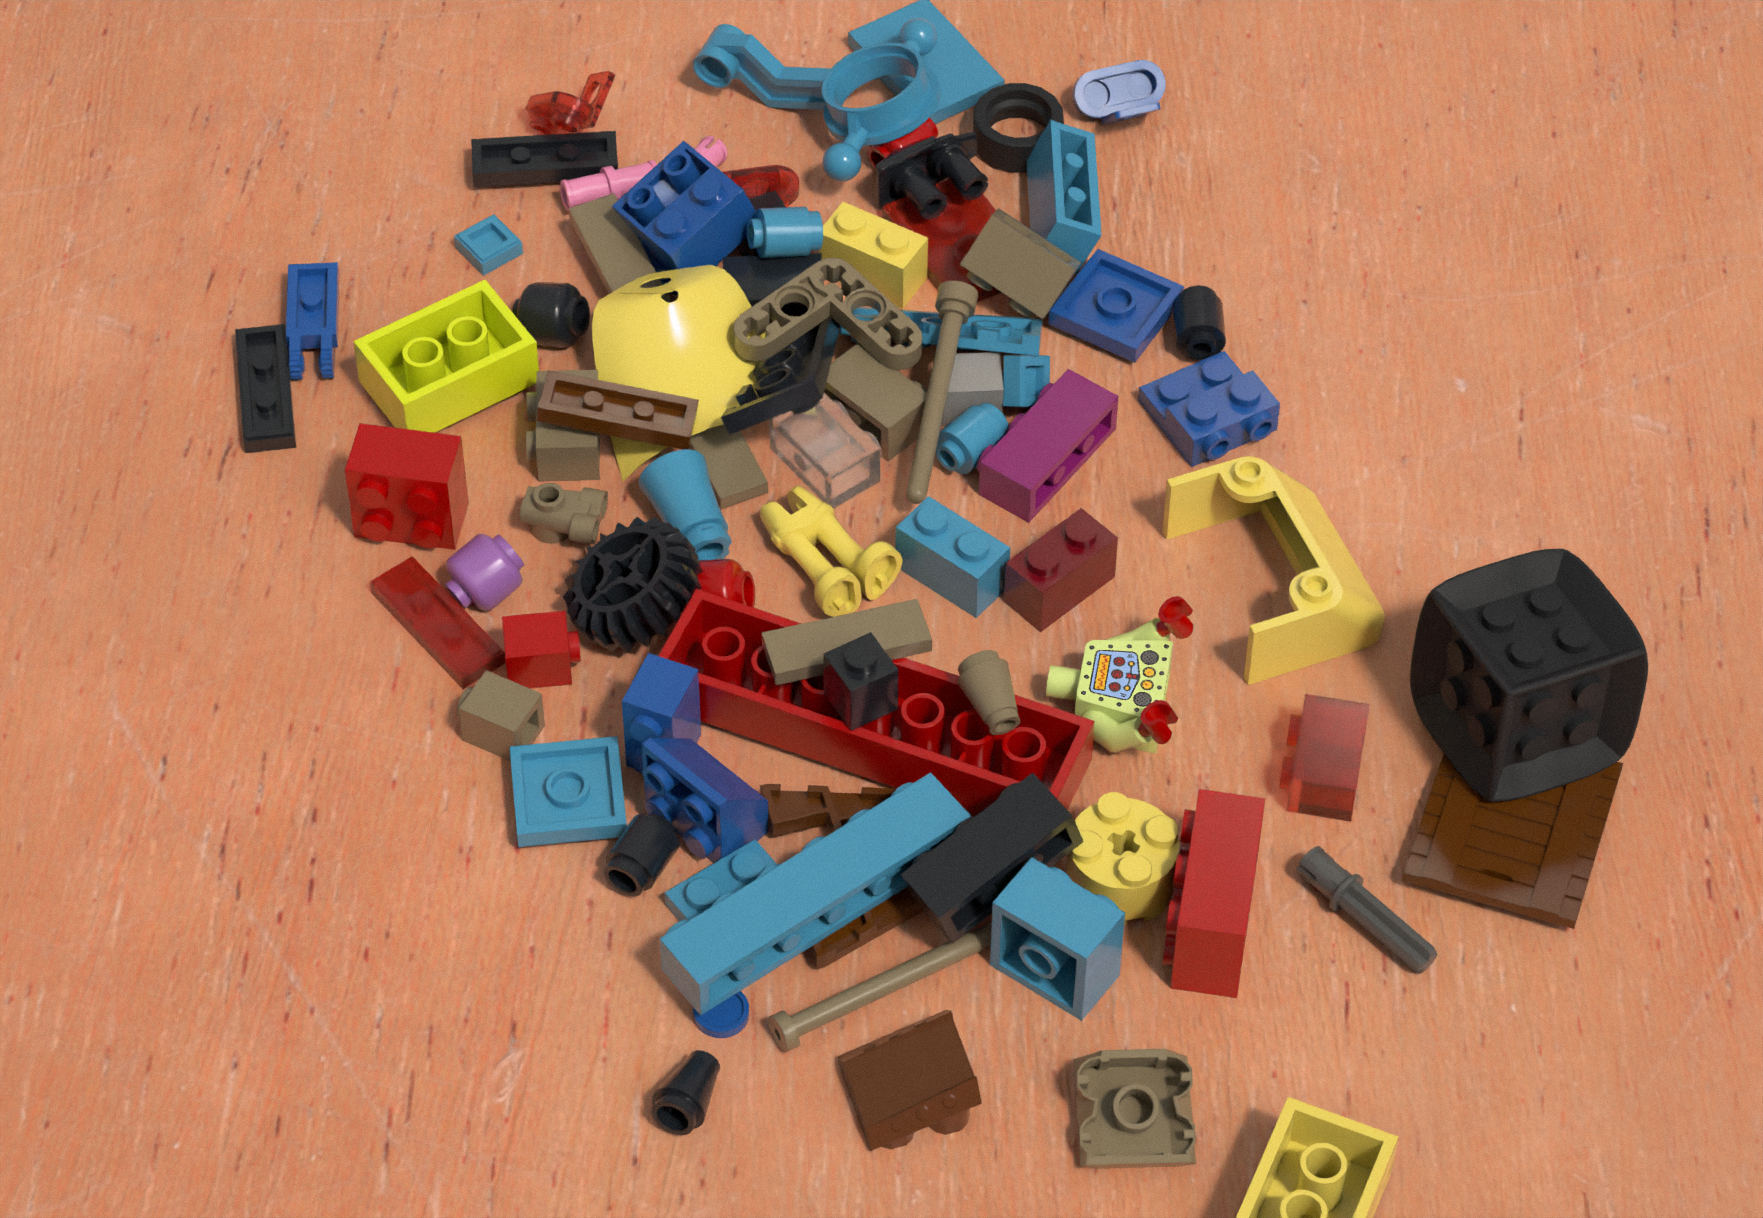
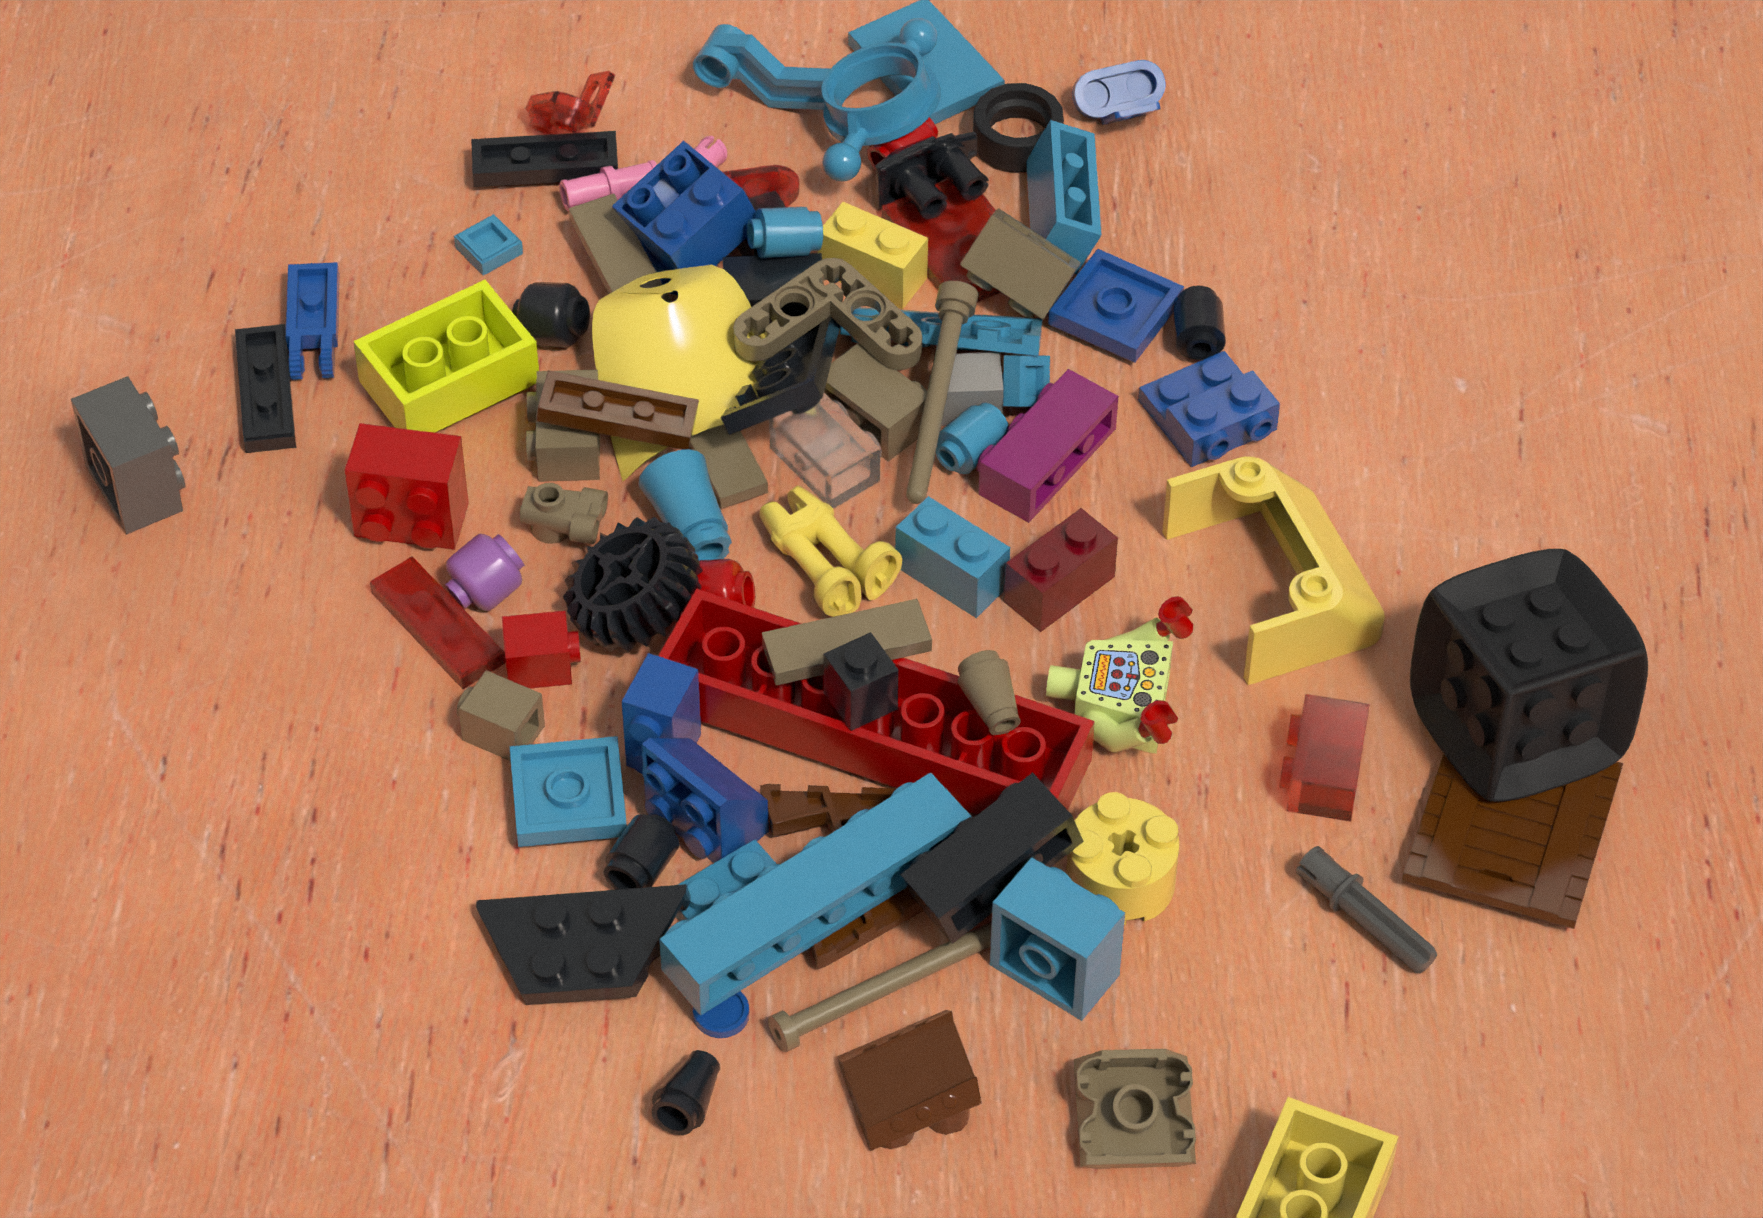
(129, 454): none -> dark grey brick
(582, 941): none -> black wing
(1213, 893): red brick -> none

